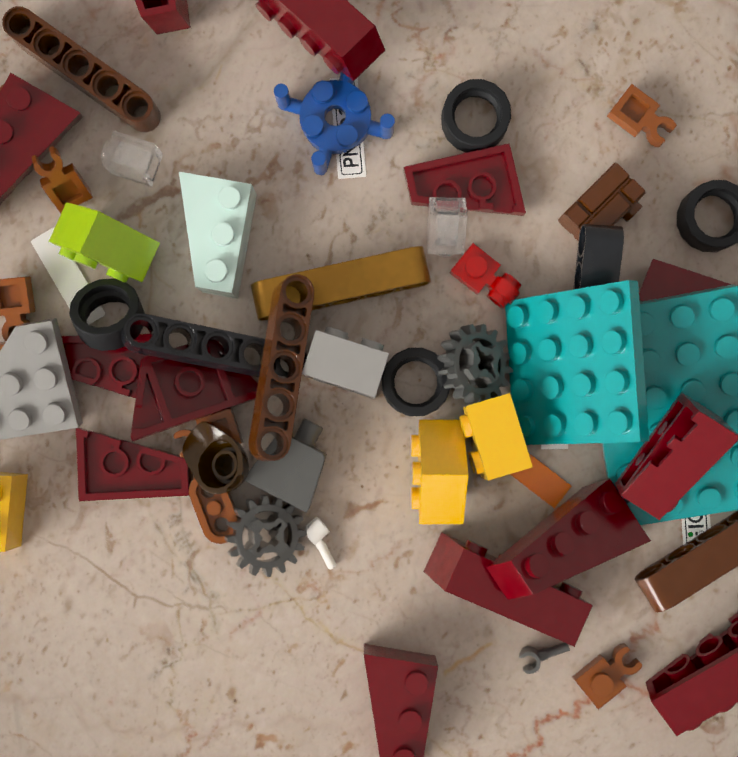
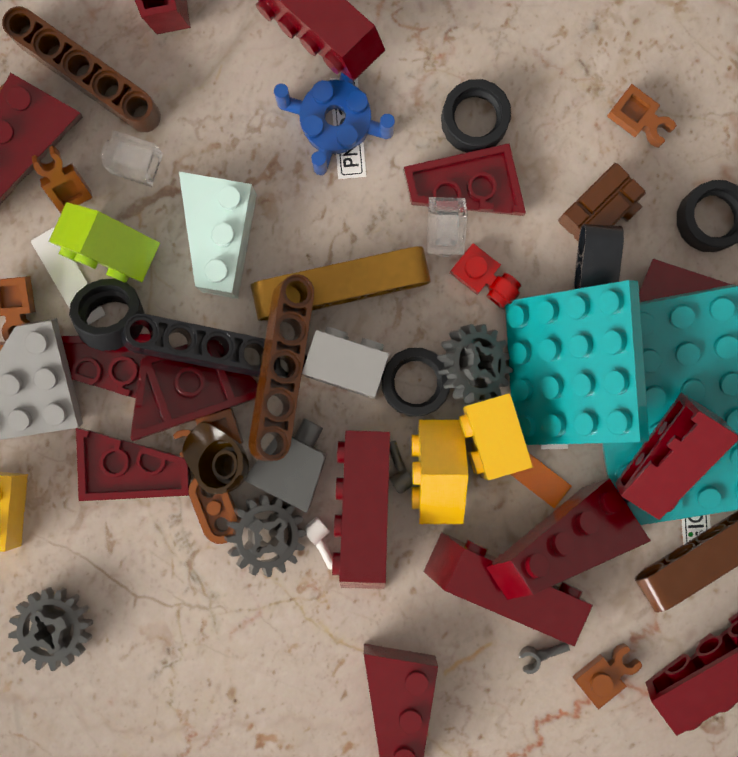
(43, 614): none -> dark grey gear
(364, 510): none -> dark red wedge
(402, 479): none -> dark grey hand

